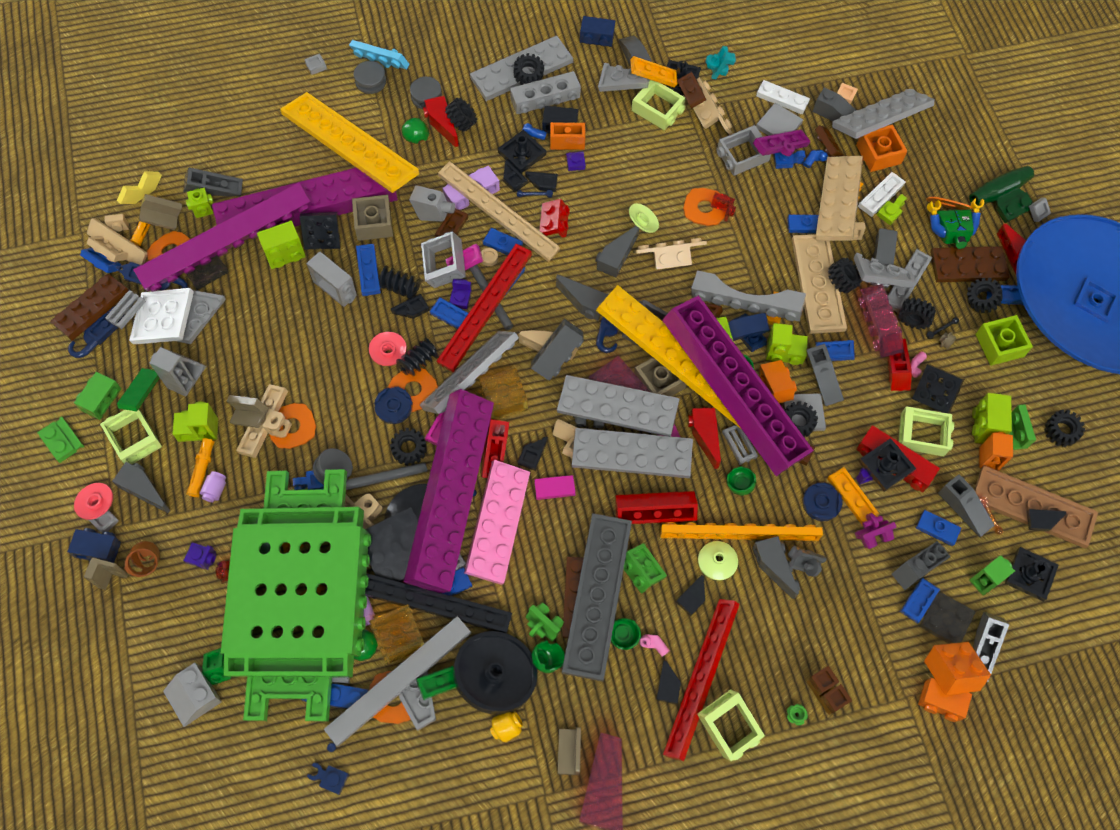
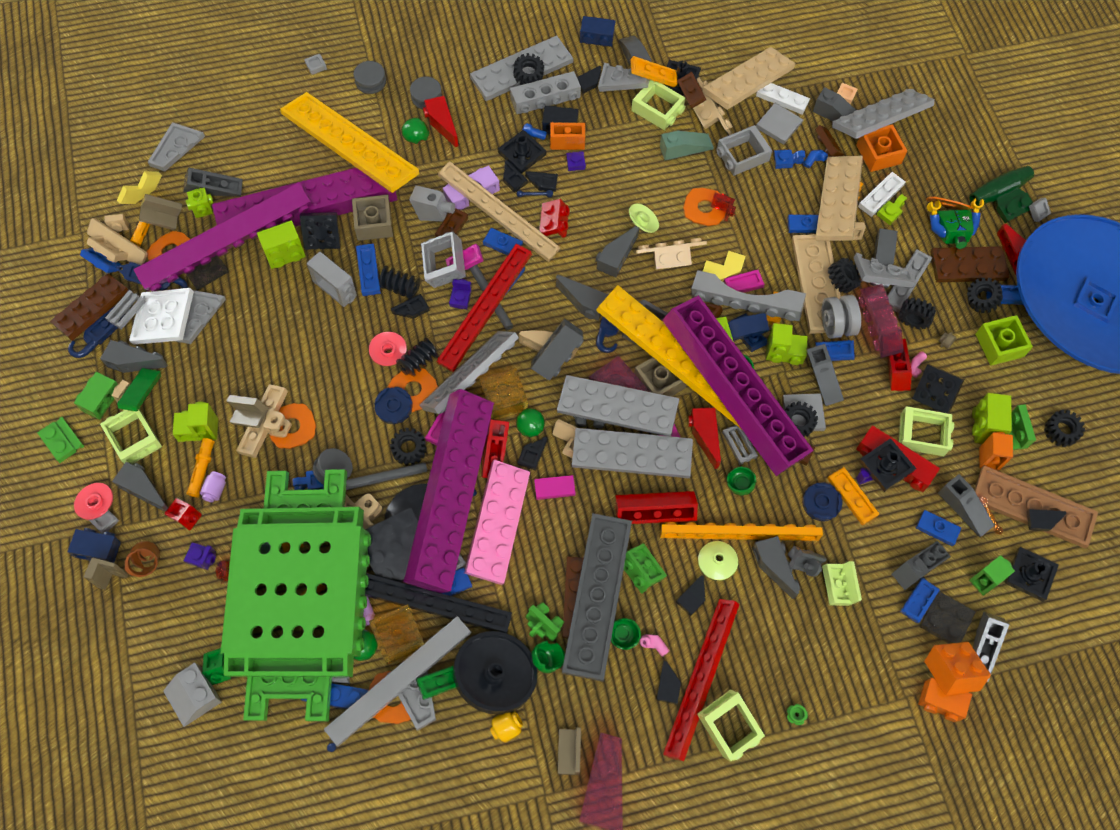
(119, 390): none -> tan plate
(125, 358): none -> dark grey slope
(174, 145): none -> light grey wing
(176, 370): light grey wedge -> none
(183, 513): none -> red bracket
(331, 779): dark blue plate -> none
(382, 55): medium azure plate -> none
(448, 313): blue plate -> none
(461, 114): black tyre -> none
(489, 256): tan tile -> none
(530, 422): none -> green hair
(589, 79): none -> black tile
(684, 143): none -> sand green slope
(720, 61): teal hips -> none
(731, 267): none -> light yellow tile
(745, 282): none -> dark pink tile
(748, 78): none -> tan plate
(778, 380): orange brick -> none
(783, 142): magenta hinge -> none
(823, 687): reddish brown hips -> none
(841, 316): none -> light grey wheel
(842, 584): none -> yellowish green bracket
(874, 528): magenta hips -> none
(930, 334): black hinge -> none

